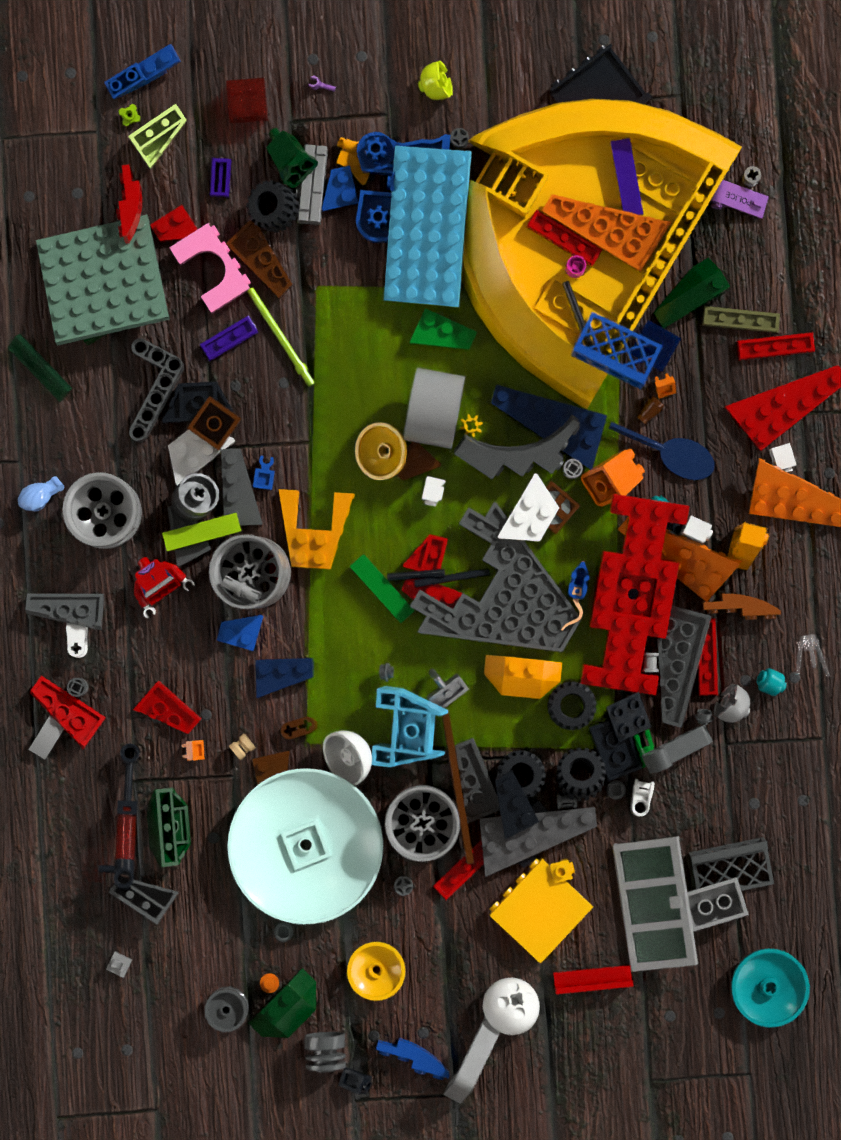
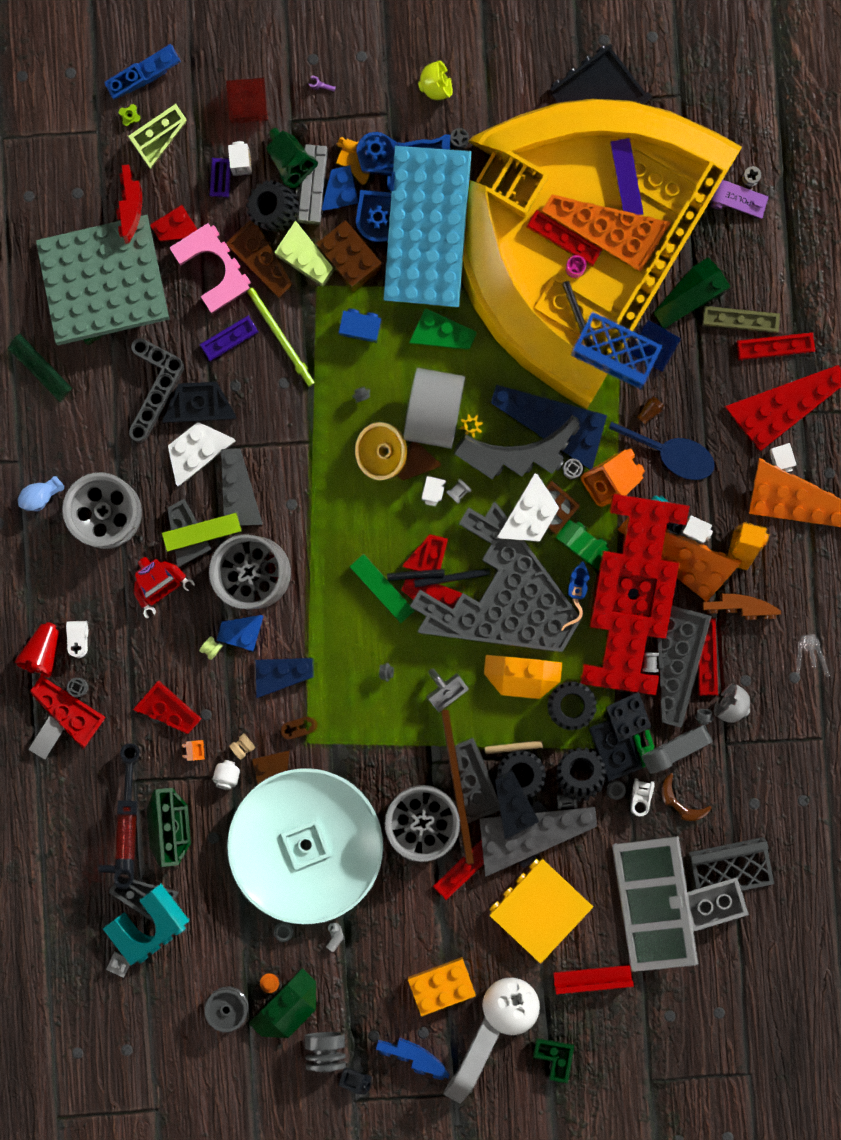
(39, 651): none -> red cone
(70, 608): dark grey wing -> none
(168, 920): none -> teal arch
(195, 497): dark grey wheel -> none
(210, 648): none -> yellowish green wheel
(214, 423): reddish brown brick -> none
(226, 775): none -> white head
(239, 158): none -> white brick
(241, 589): light grey pin -> none
(264, 477): blue plate -> none
(303, 255): none -> yellowish green wedge
(313, 547): light orange wing -> none
(336, 935): none -> light grey arm
(347, 756): white piece -> none
(349, 256): none -> reddish brown brick
(360, 325): none -> blue brick
(361, 394): none -> dark grey plate
(371, 984): yellow dish -> none
(401, 887): dark grey wheel -> none
(411, 728): medium azure wedge -> none
(441, 986): none -> light orange brick
(458, 491): none -> light grey bush
(514, 747): none -> tan bar
(560, 1055): none -> dark green brick
(562, 870): yellow bracket -> none
(582, 543): none -> green brick
(665, 386): orange tile -> none
(686, 814): none -> reddish brown piece
(770, 987): teal dish -> none
(771, 682): teal head -> none

